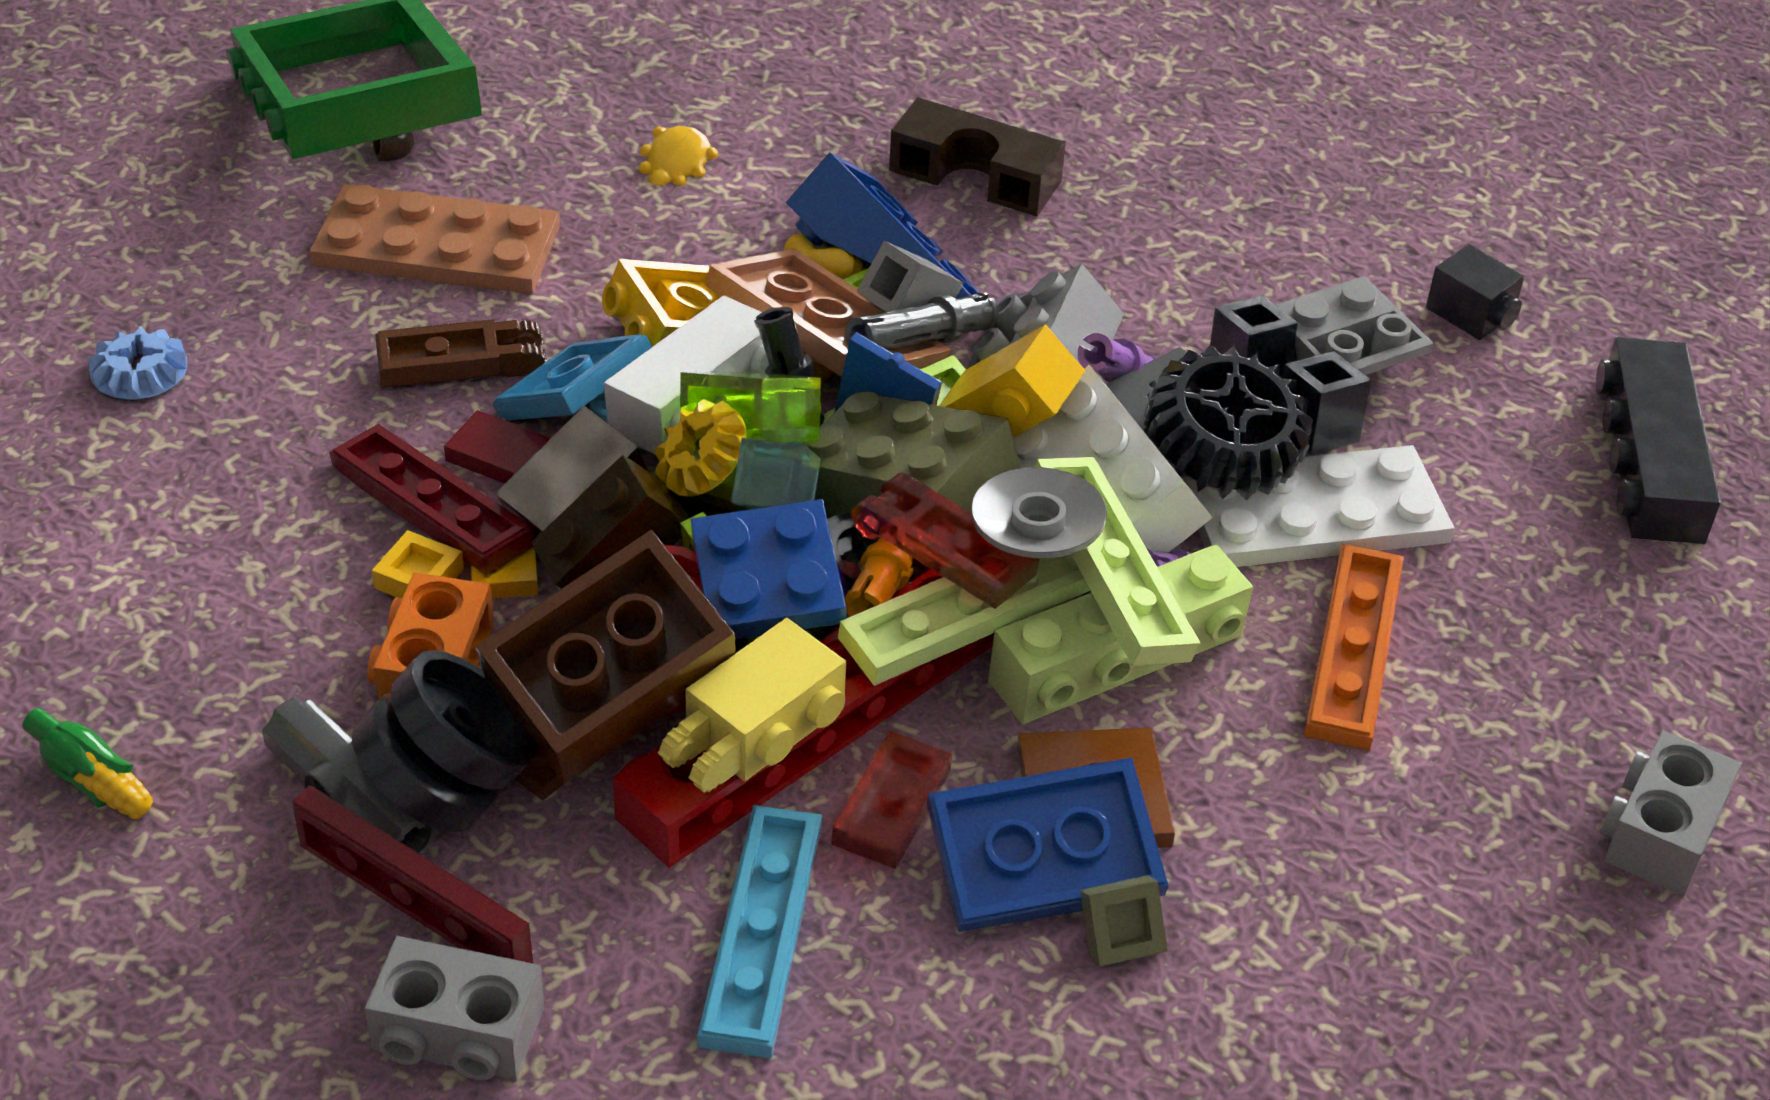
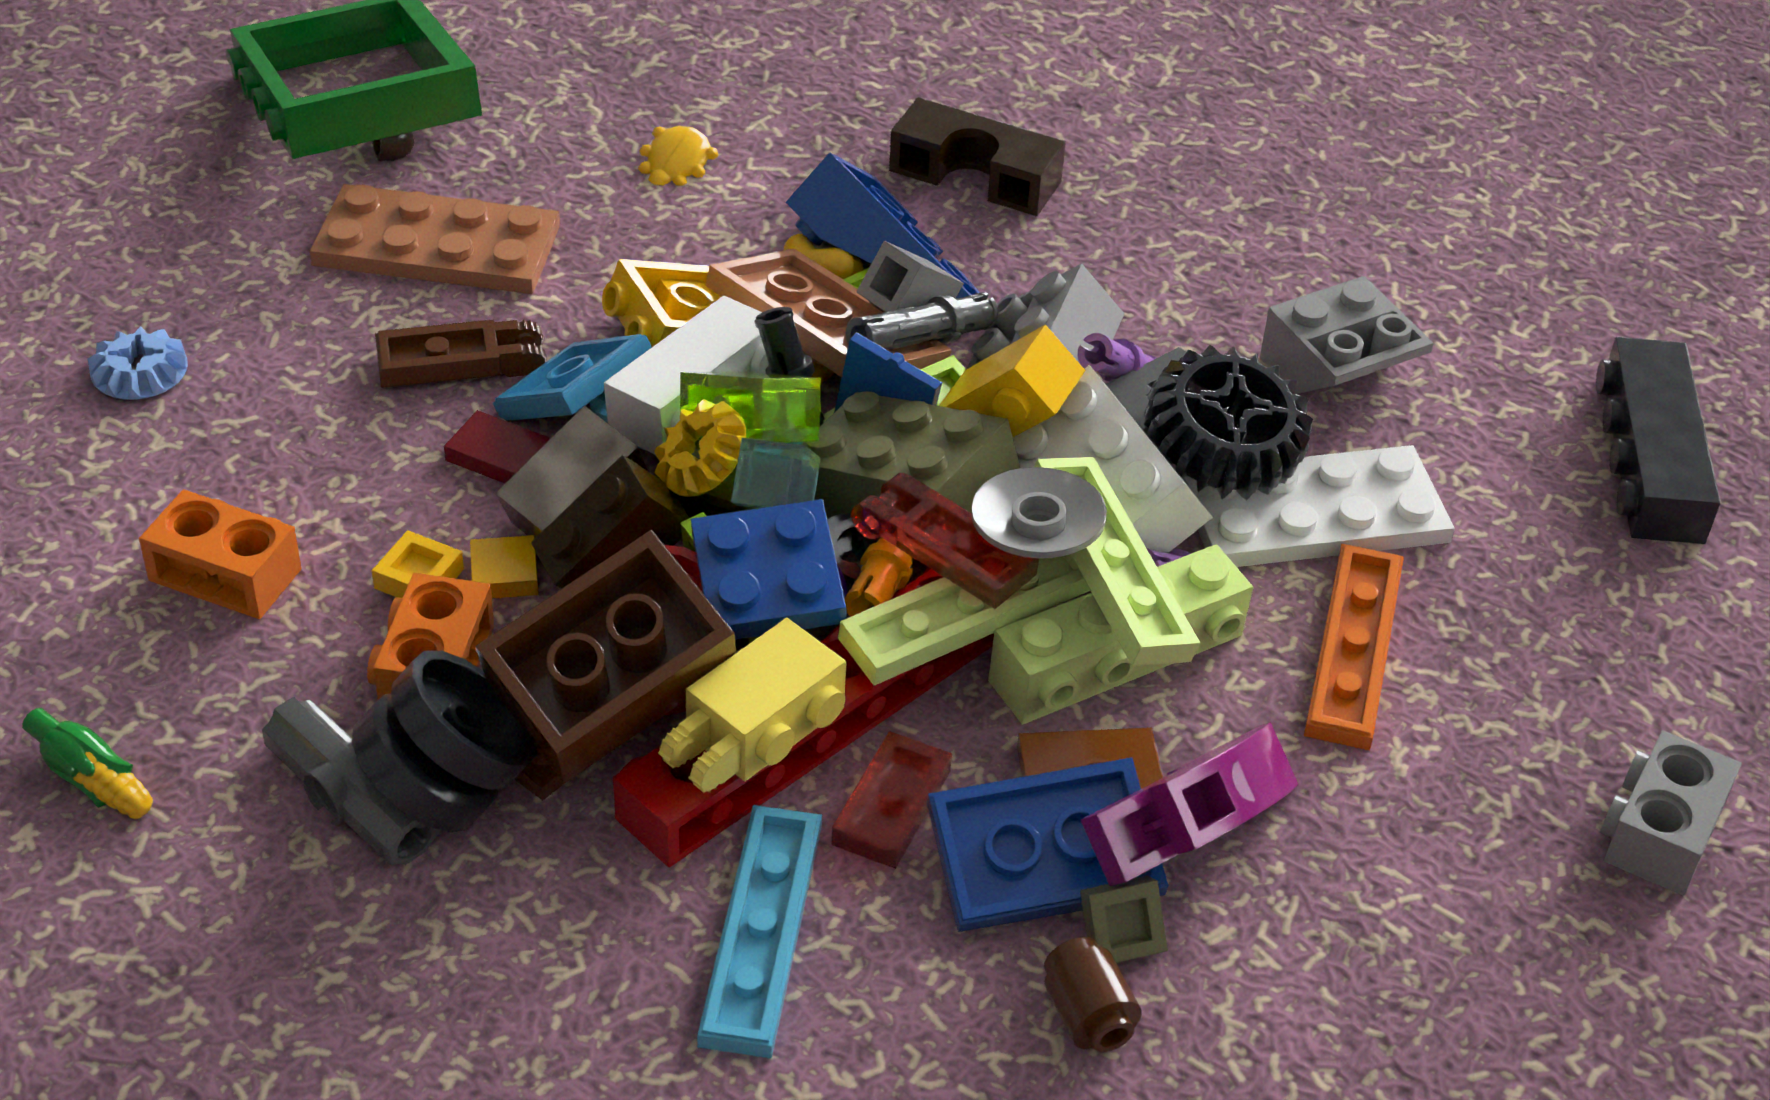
(221, 553): none -> orange brick
(408, 879): dark red tile -> none
(433, 498): dark red tile -> none
(458, 996): light grey brick -> none
(1091, 995): none -> reddish brown brick
(1190, 805): none -> magenta slope
(1331, 384): black arch -> none
(1475, 292): black brick -> none

